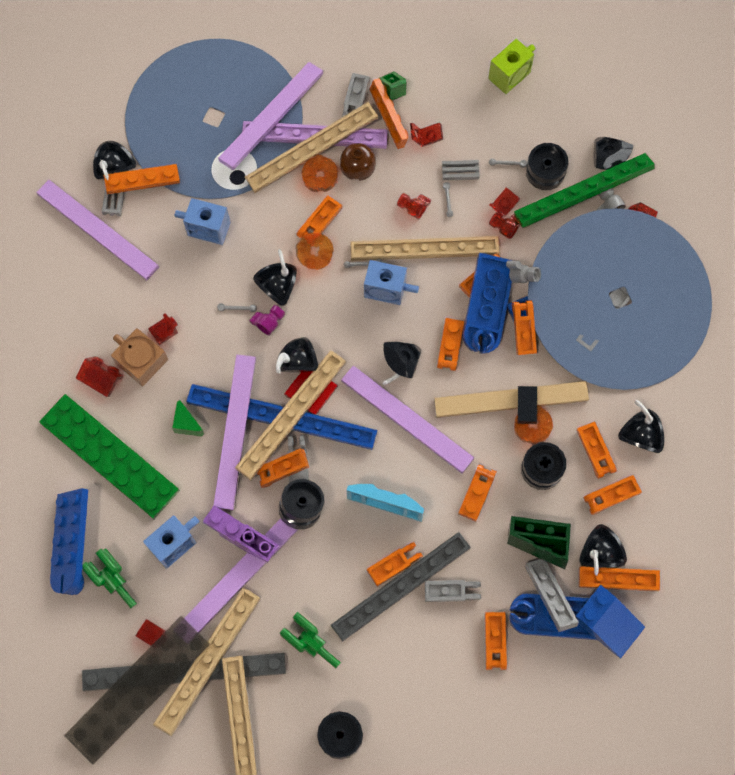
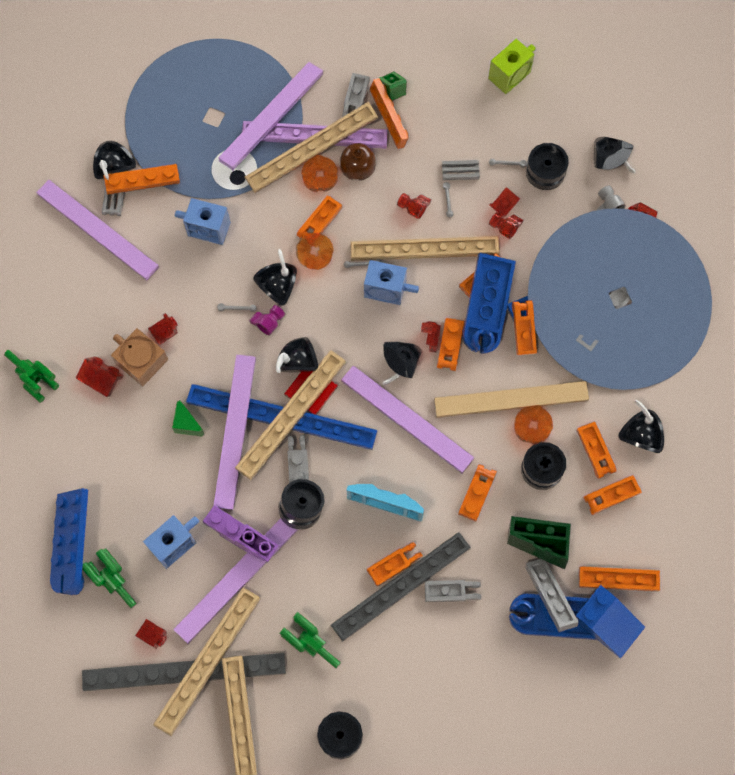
(32, 374): none -> green plant
(109, 456): green plate -> none
(137, 690): clear smoke plate -> none
(283, 467): orange plate -> none
(426, 135): clear red bracket -> none
(432, 338): none -> clear red bracket
(495, 639): orange plate -> none
(522, 273): light grey piece -> none
(527, 404): black tile -> none
(584, 190): green plate -> none
(602, 550): black hat -> none

